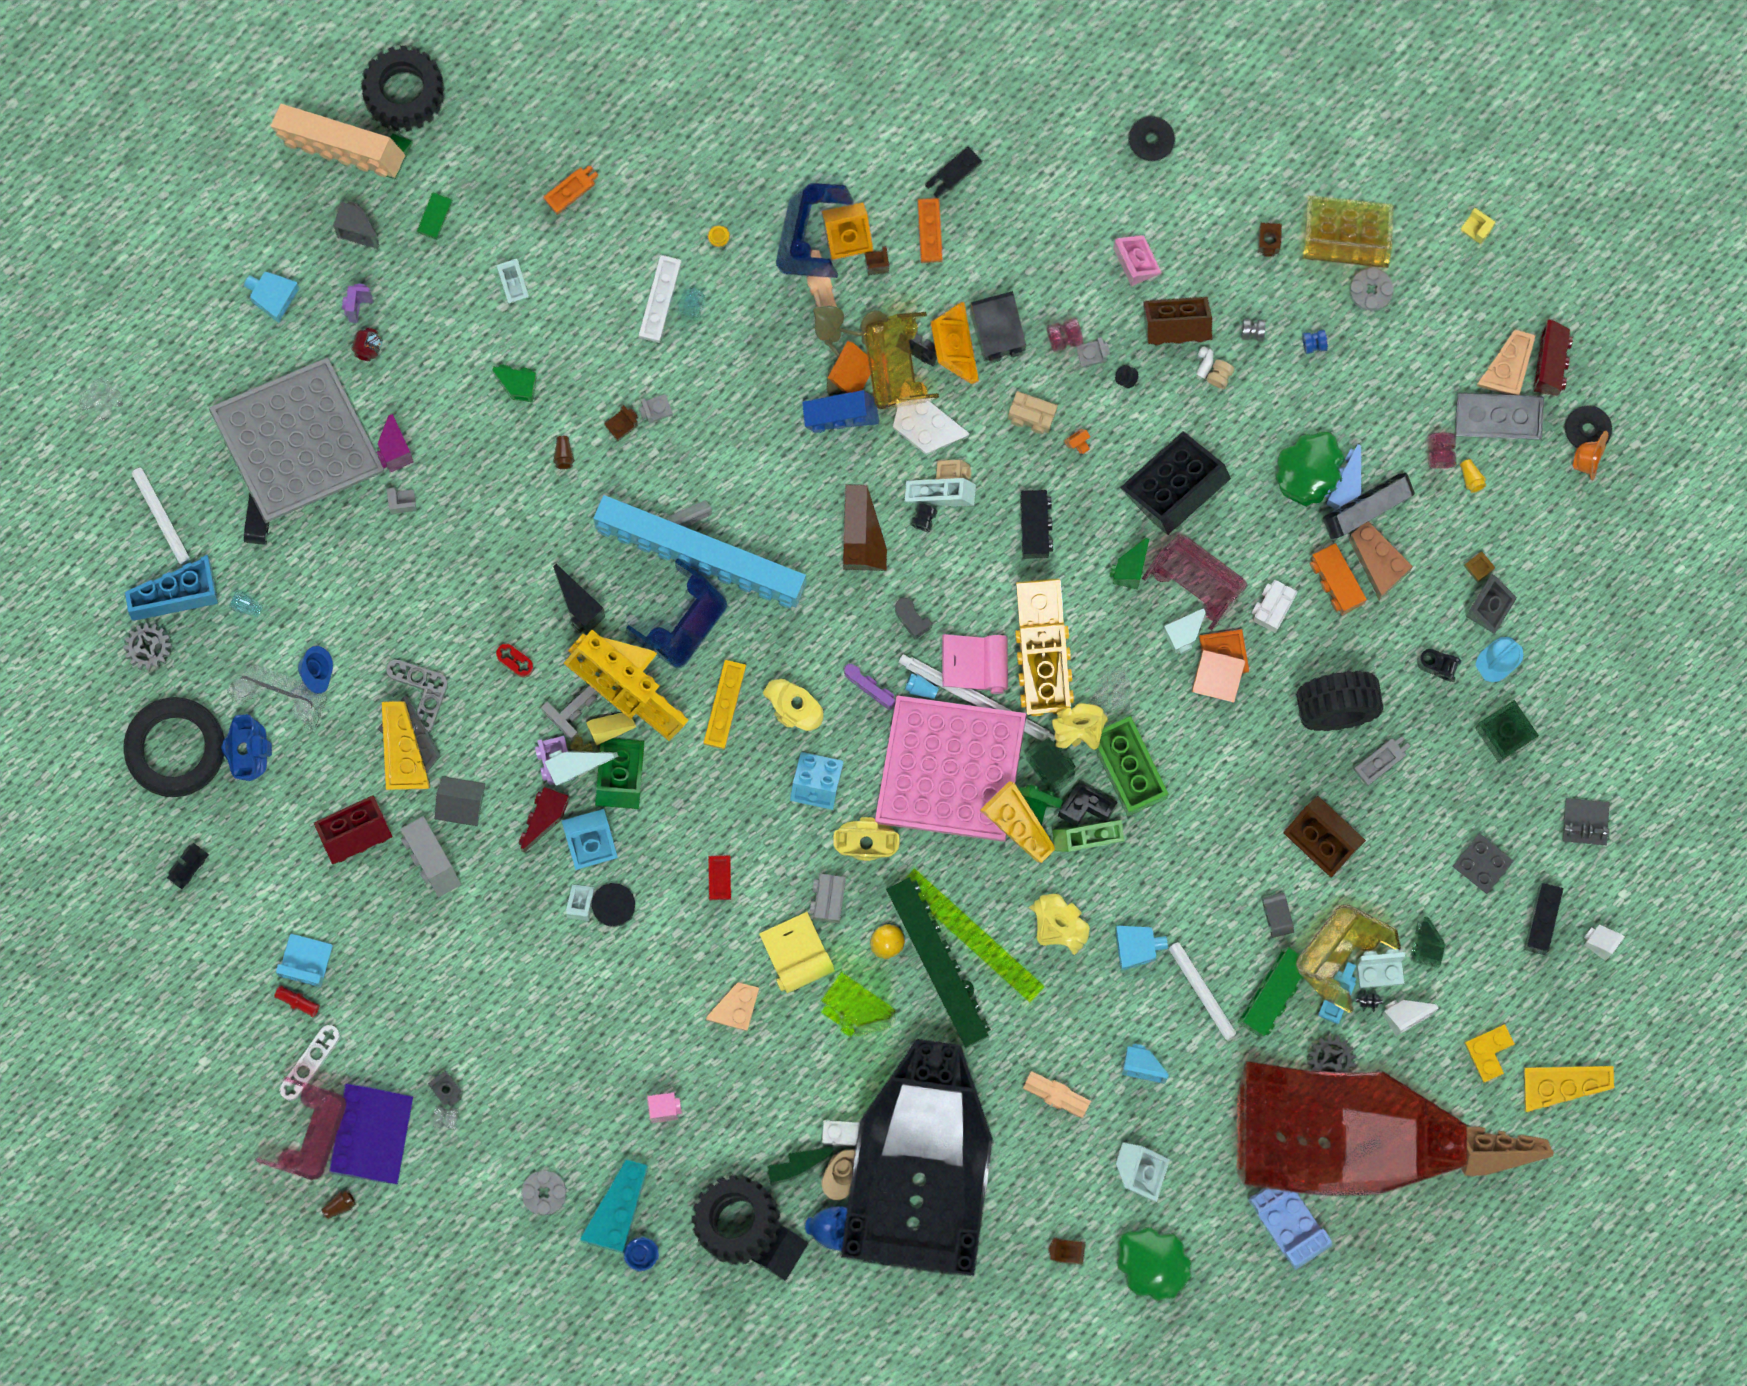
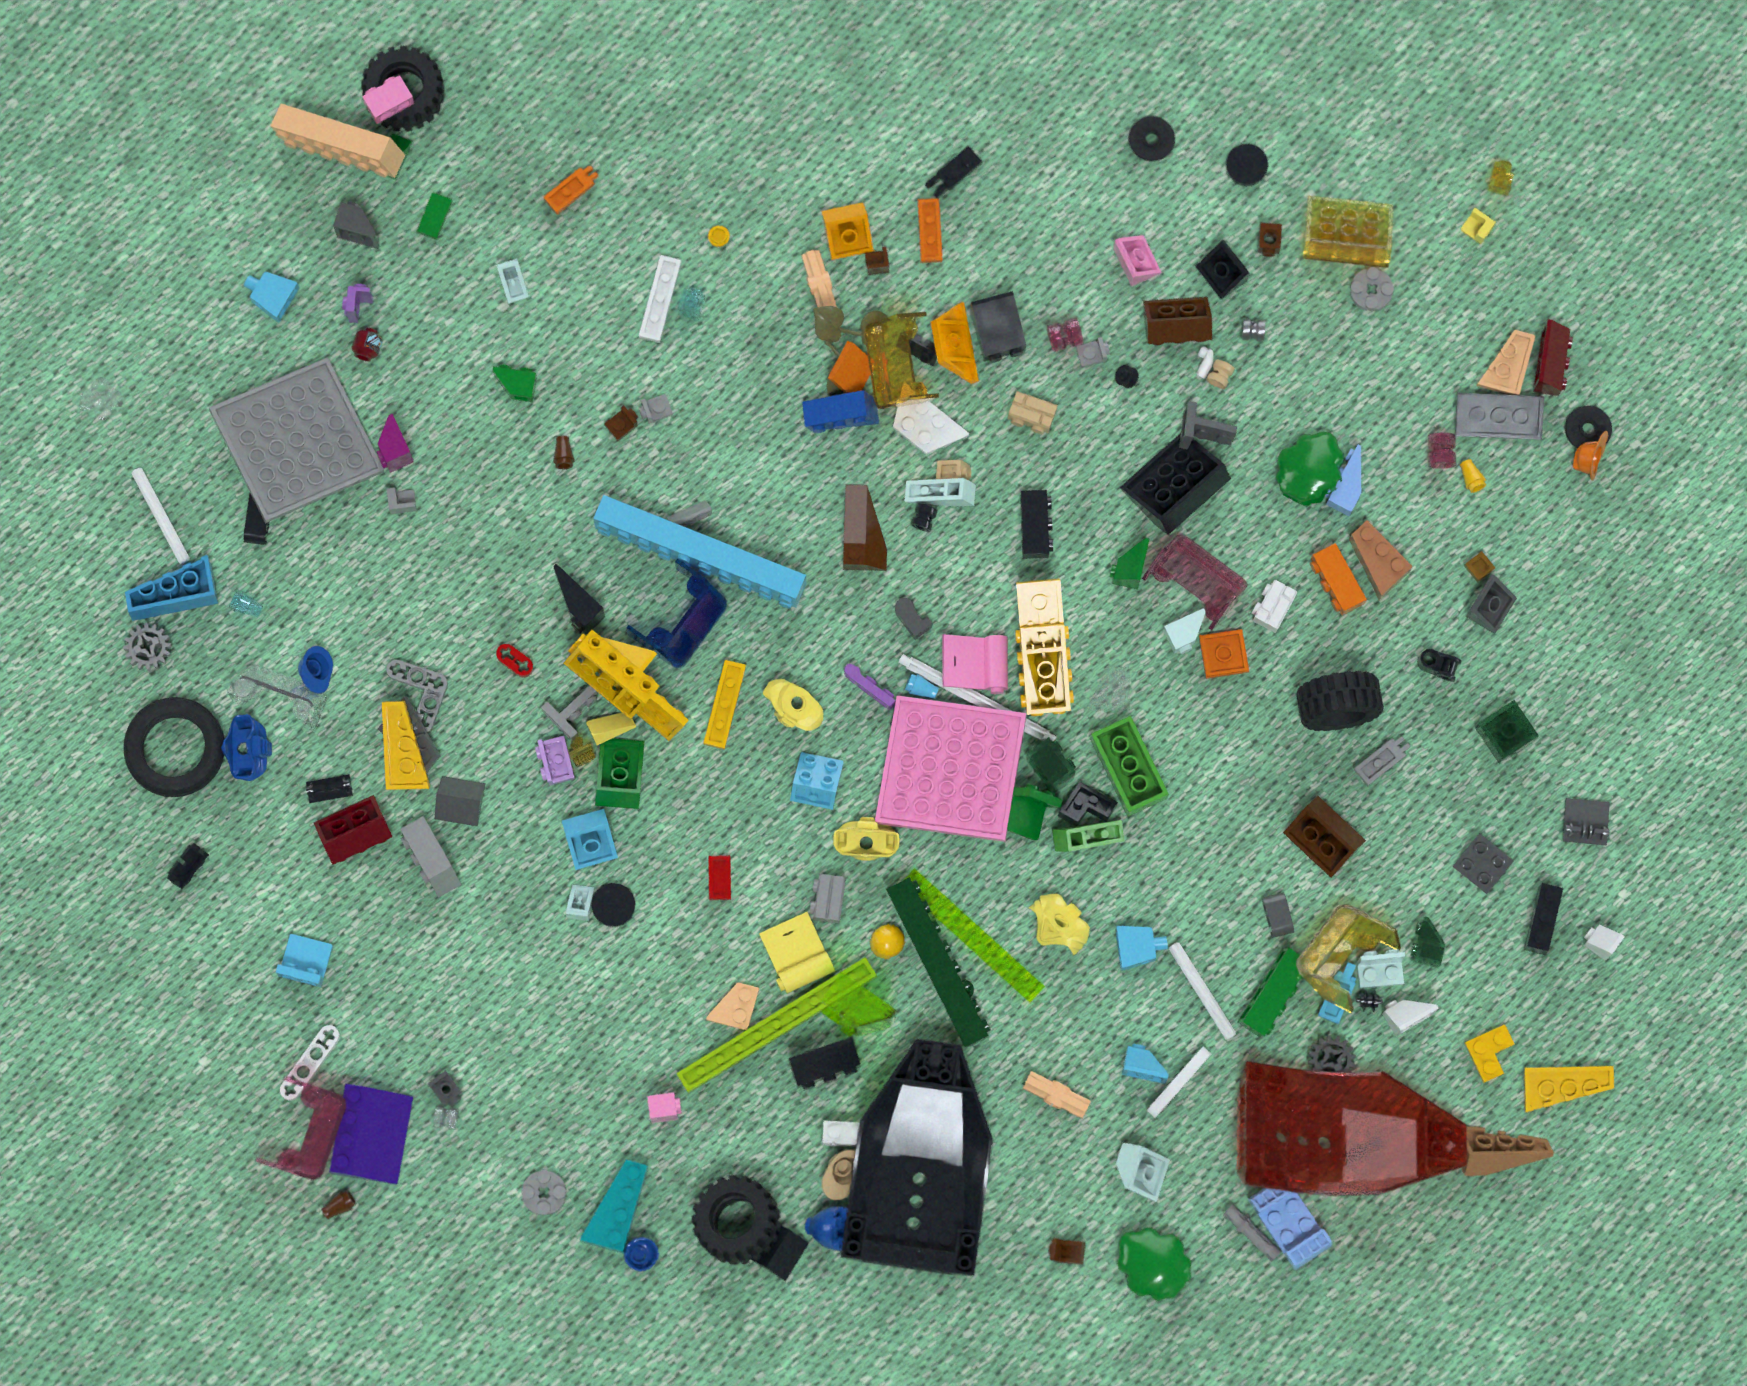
(296, 1001): red pin -> none
(329, 788): none -> black hinge
(388, 99): none -> bright pink brick
(548, 813): dark red slope -> none
(574, 763): light aqua slope -> none
(767, 1030): none -> lime plate
(795, 253): clear blue windscreen -> none
(798, 1164): dark green slope -> none
(825, 1063): none -> black slope
(1016, 819): yellow wing -> none
(1078, 440): orange tile -> none
(1080, 724): light yellow piece -> none
(1180, 1080): none -> white beam
(1204, 428): none -> dark grey bracket
(1218, 675): tile -> none
(1223, 270): none -> black slope
(1247, 164): none -> black tile
(1252, 1233): none -> light grey pin
(1314, 341): blue wheel -> none
(1368, 505): beam -> none
(1499, 659): medium azure piece -> none
(1501, 178): none -> clear yellow brick

